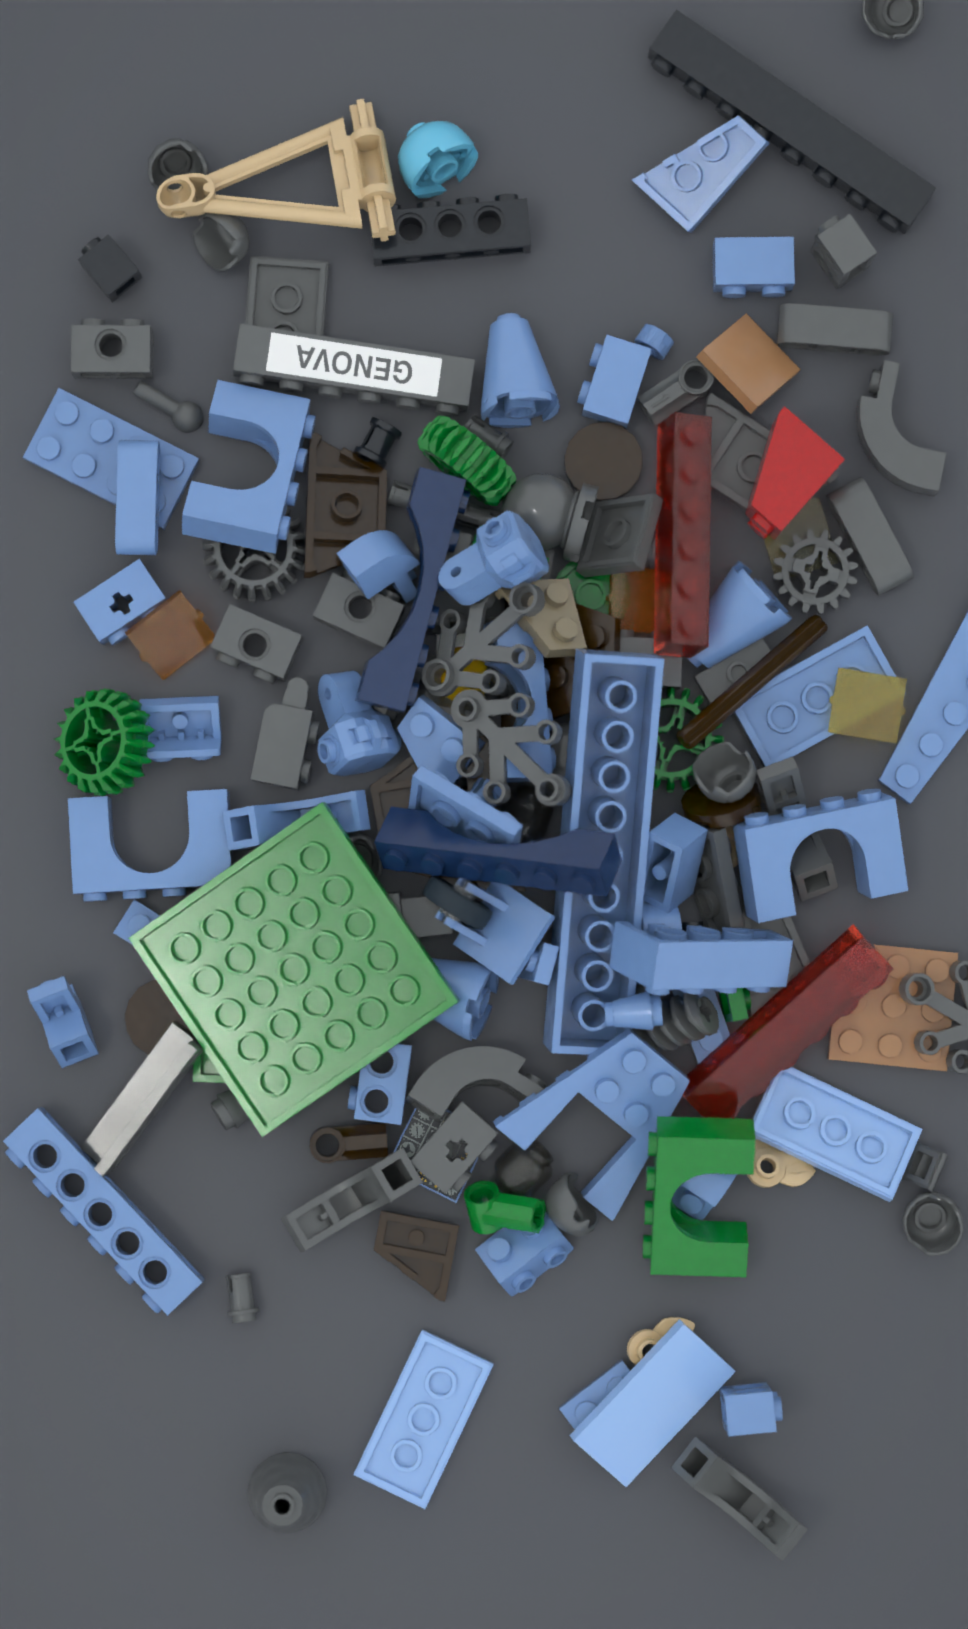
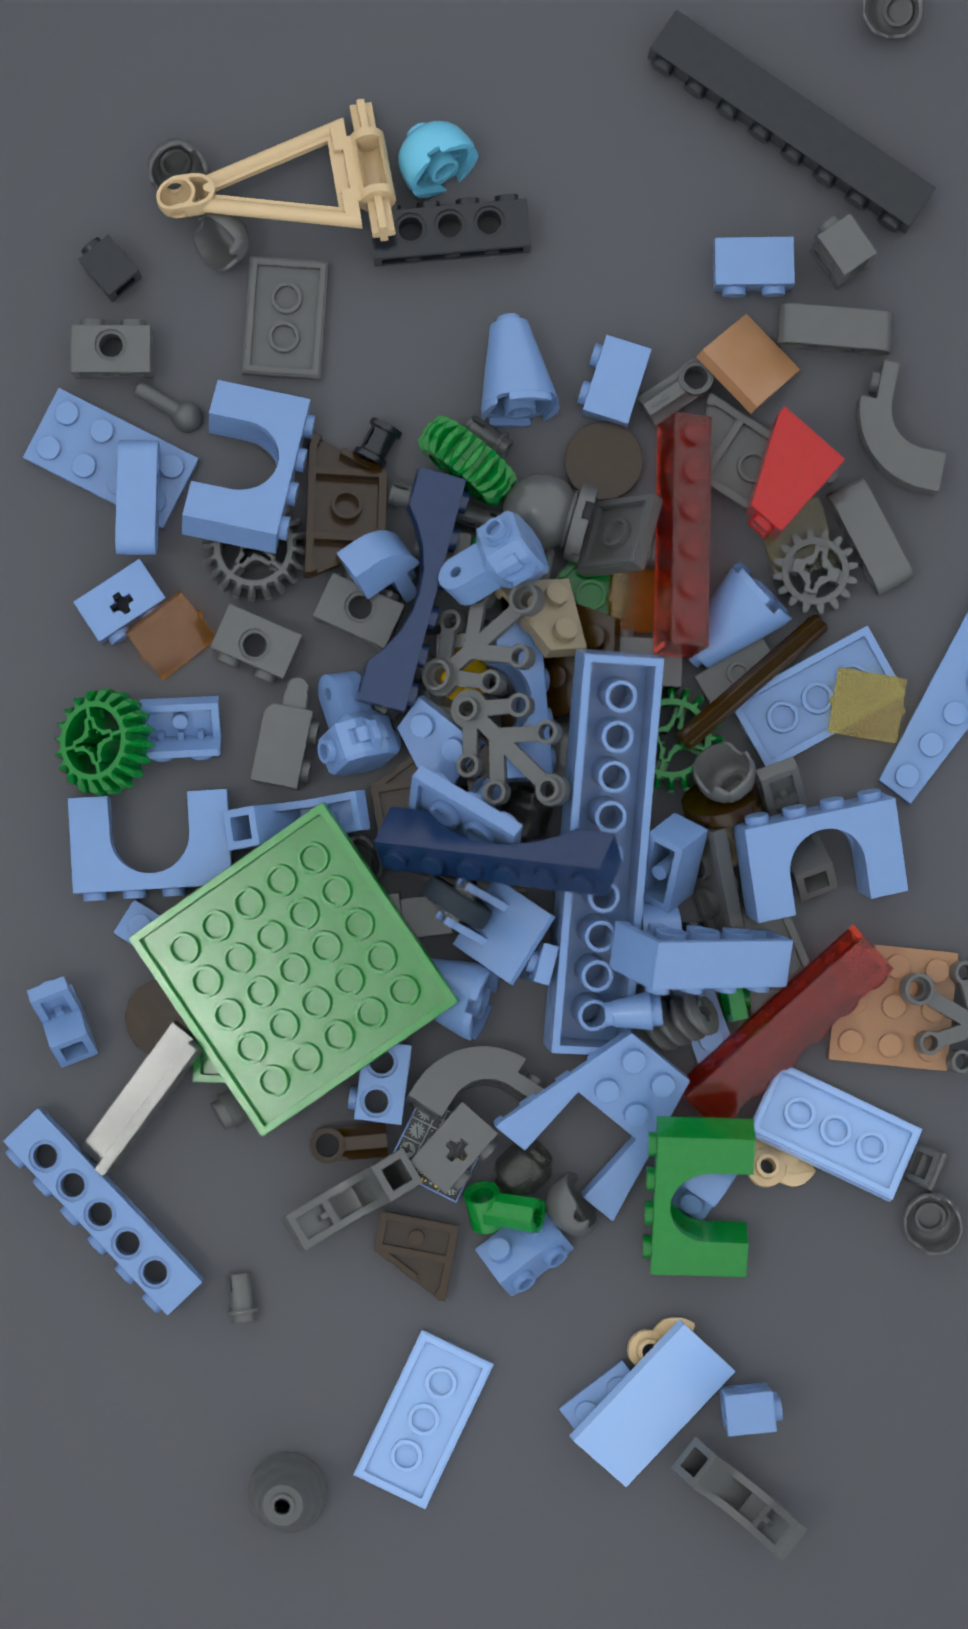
(353, 368): dark grey brick -> none
(656, 339): medium blue axle -> none
(700, 175): medium blue wing -> none

